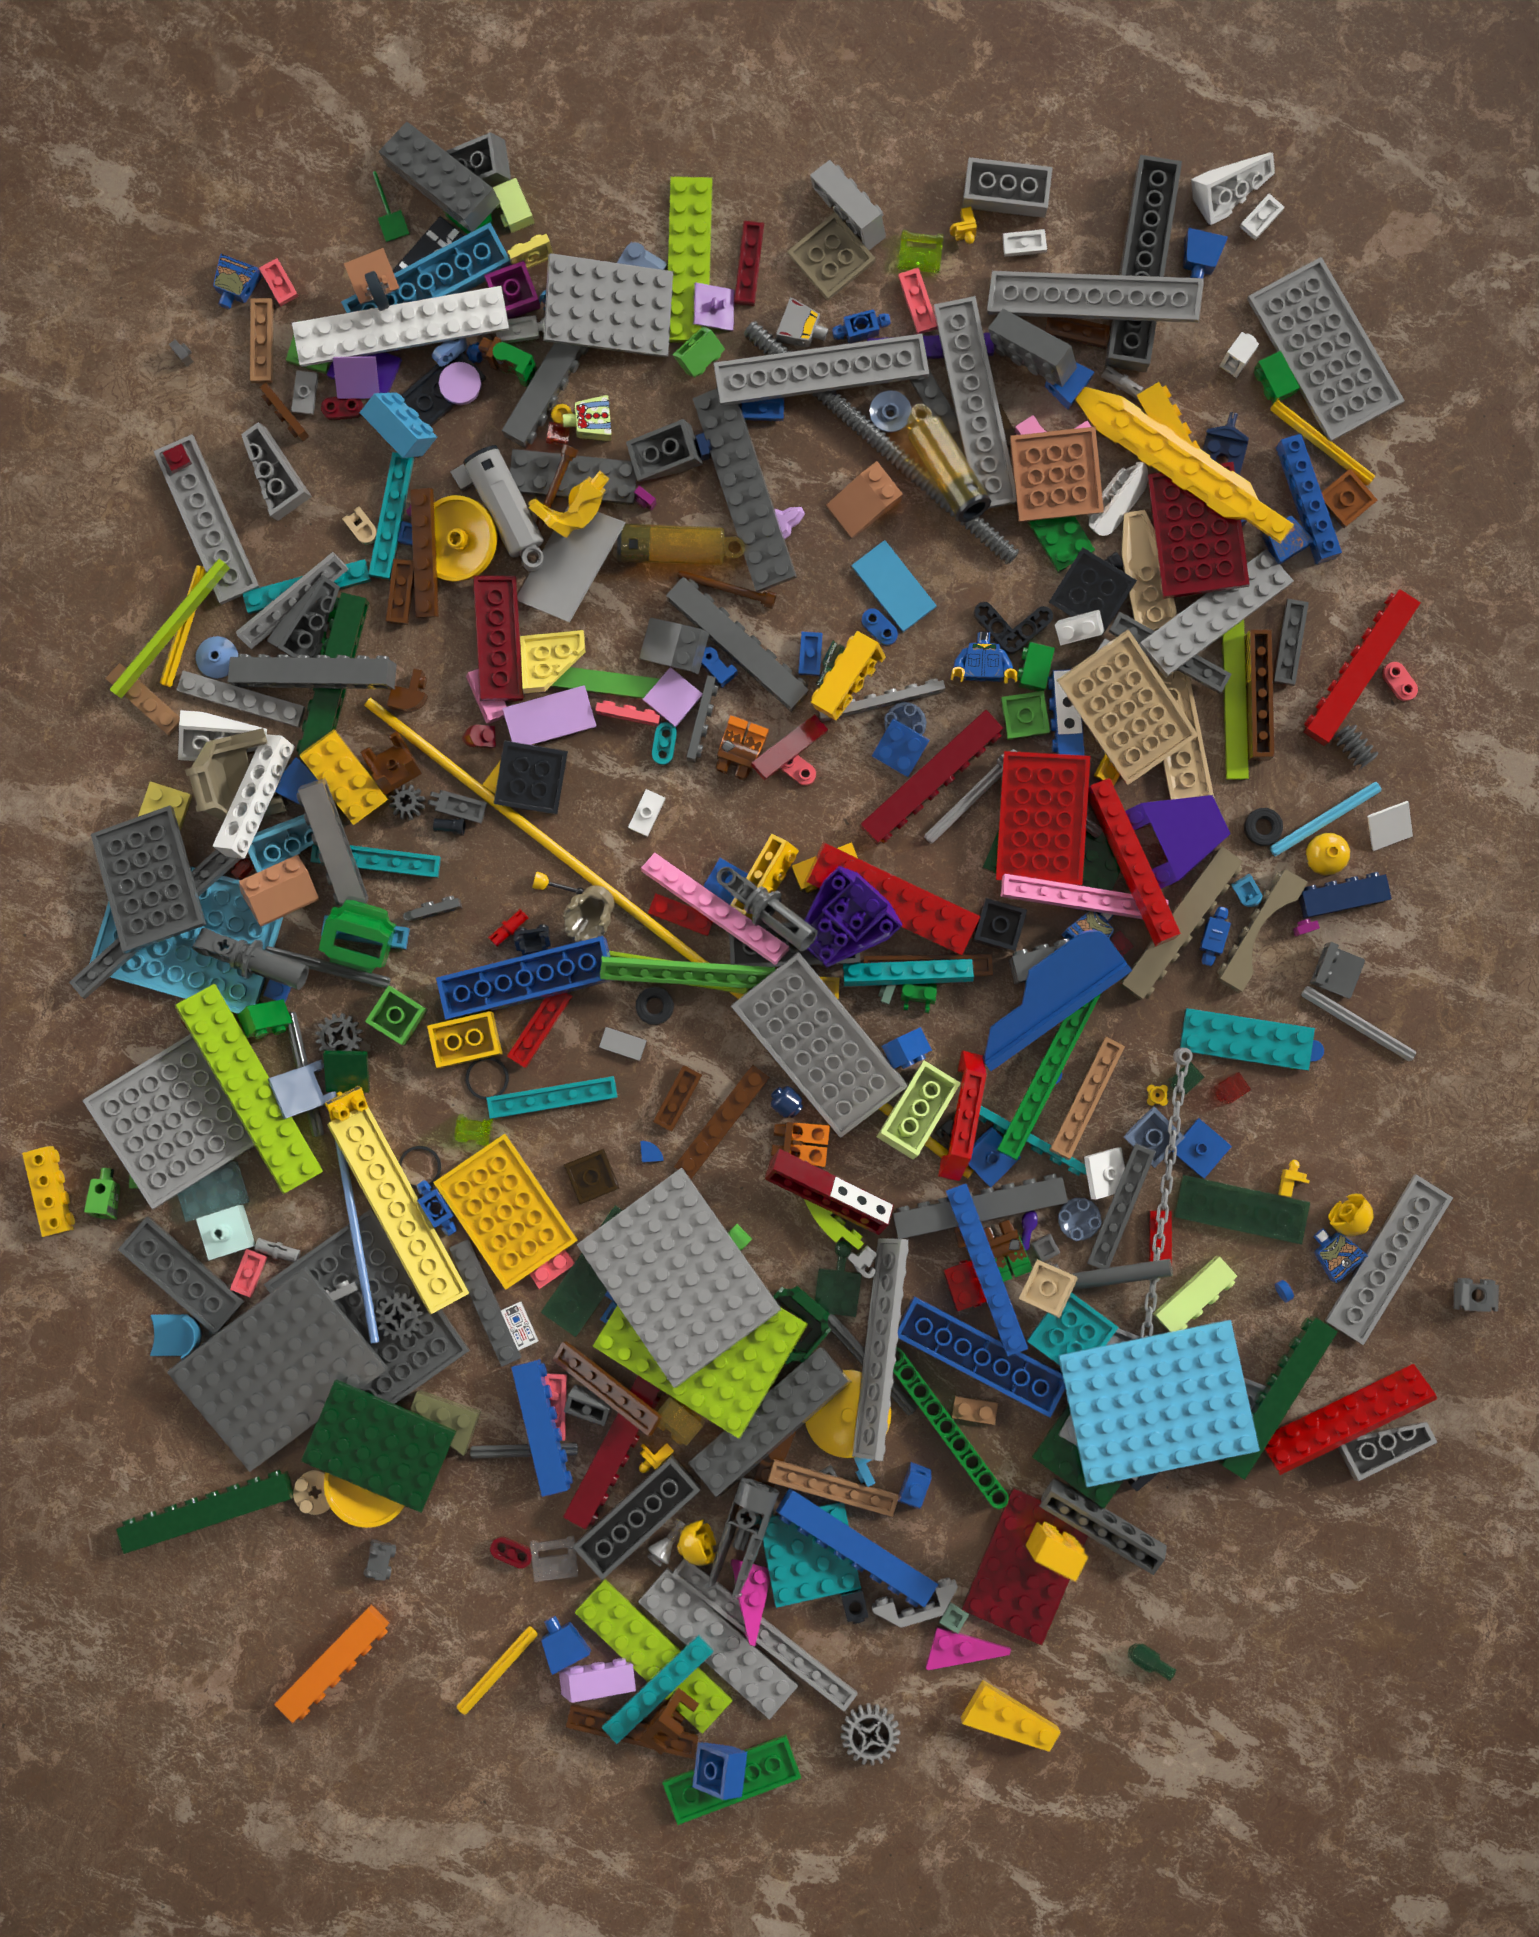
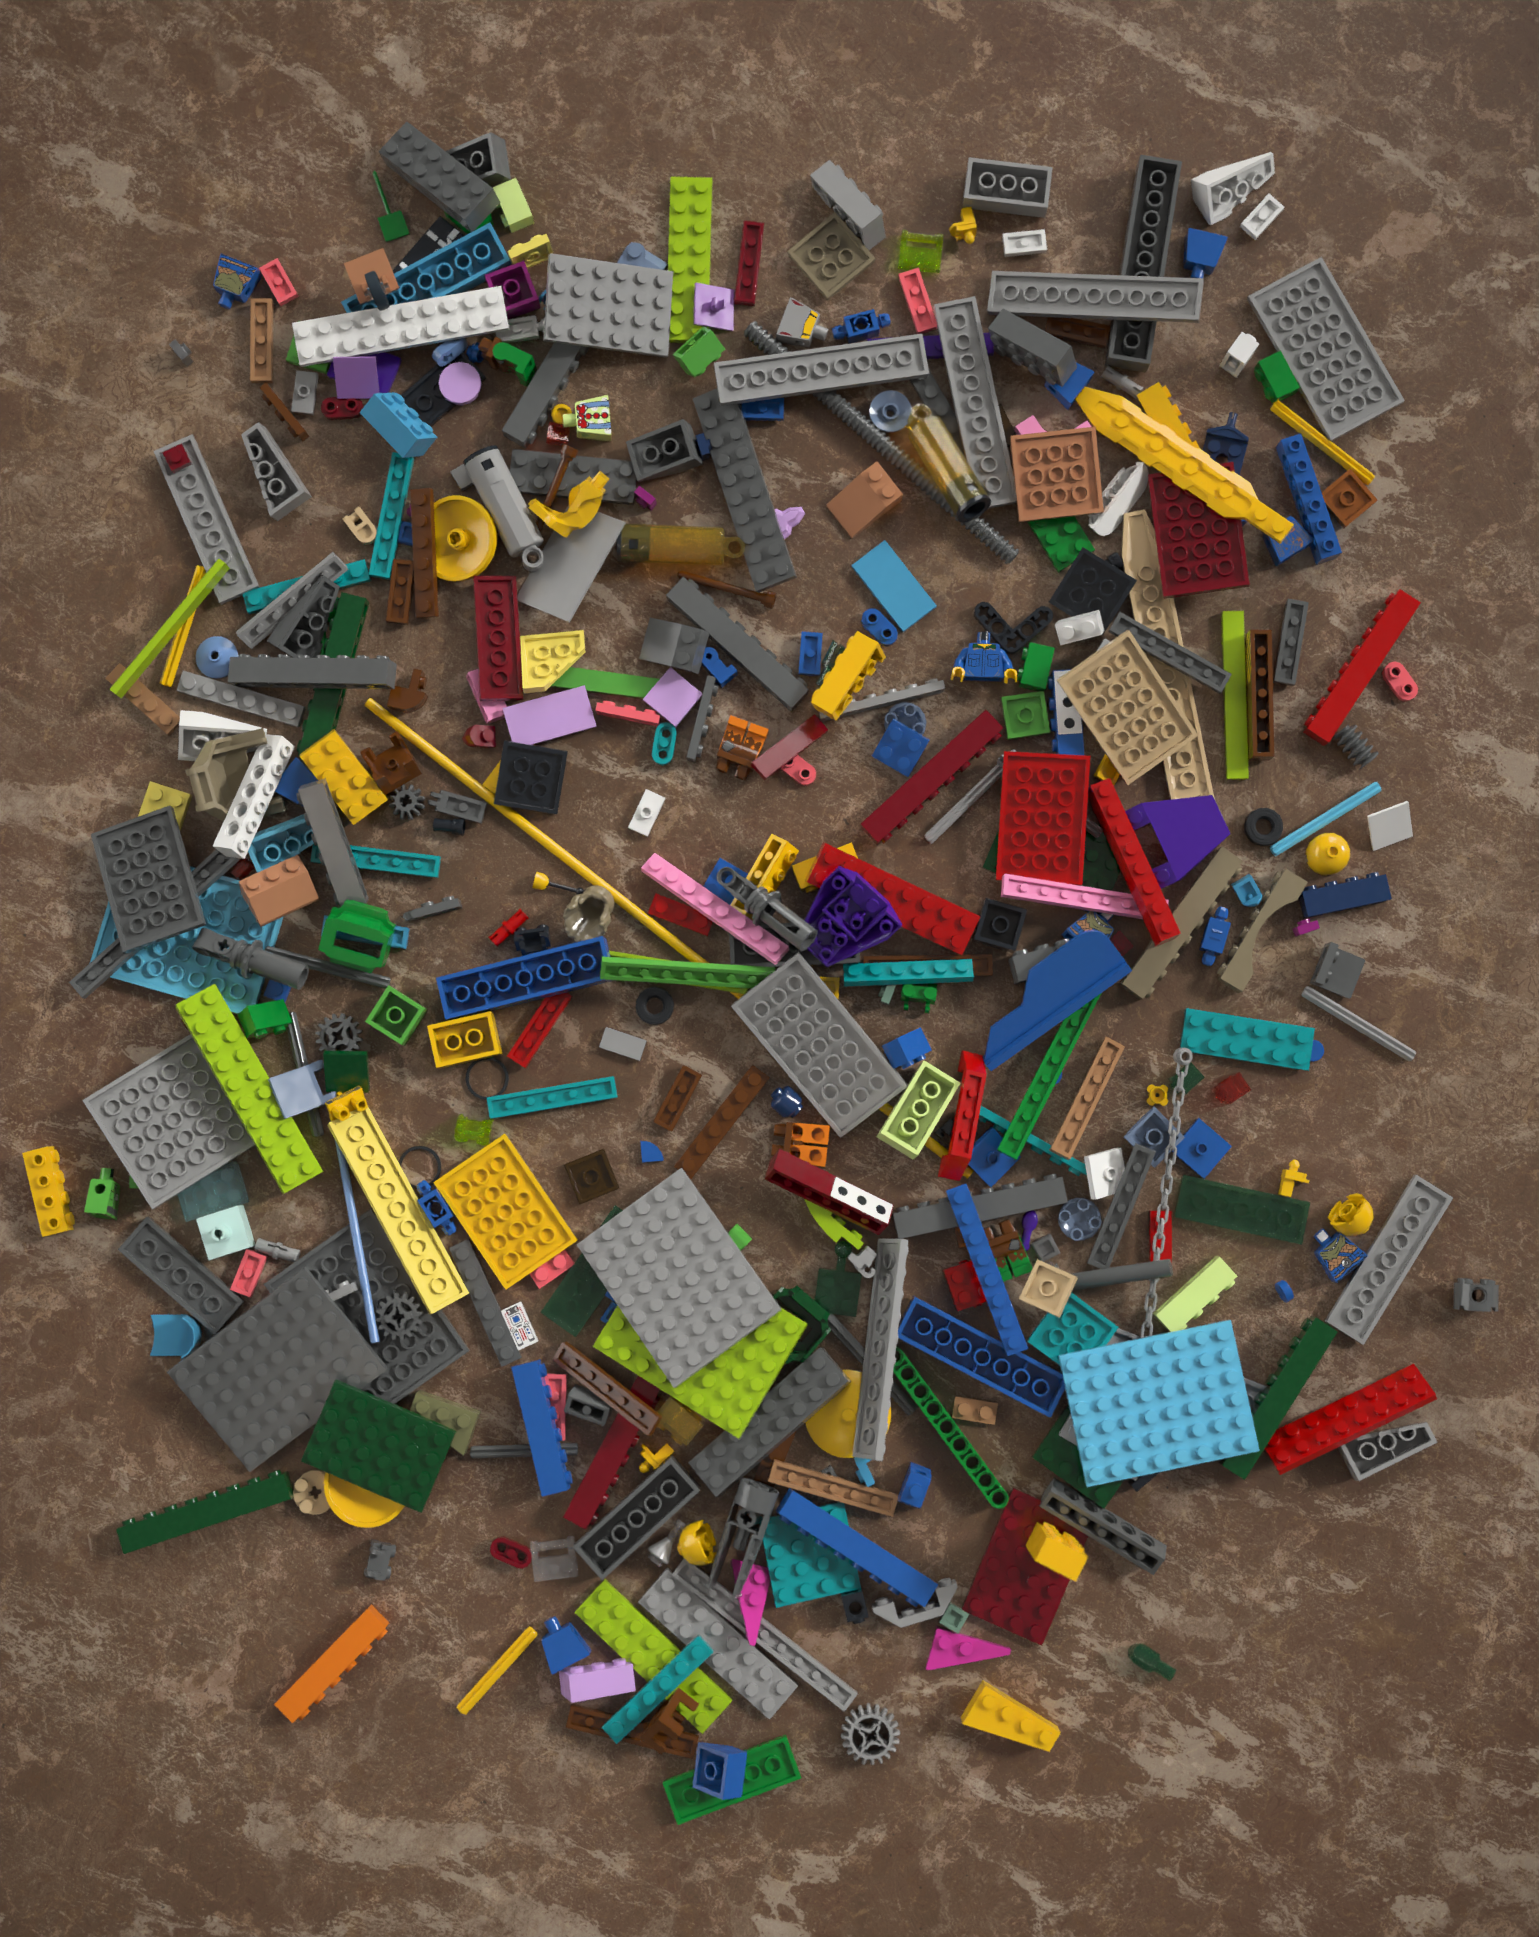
(1214, 615): light grey plate -> none

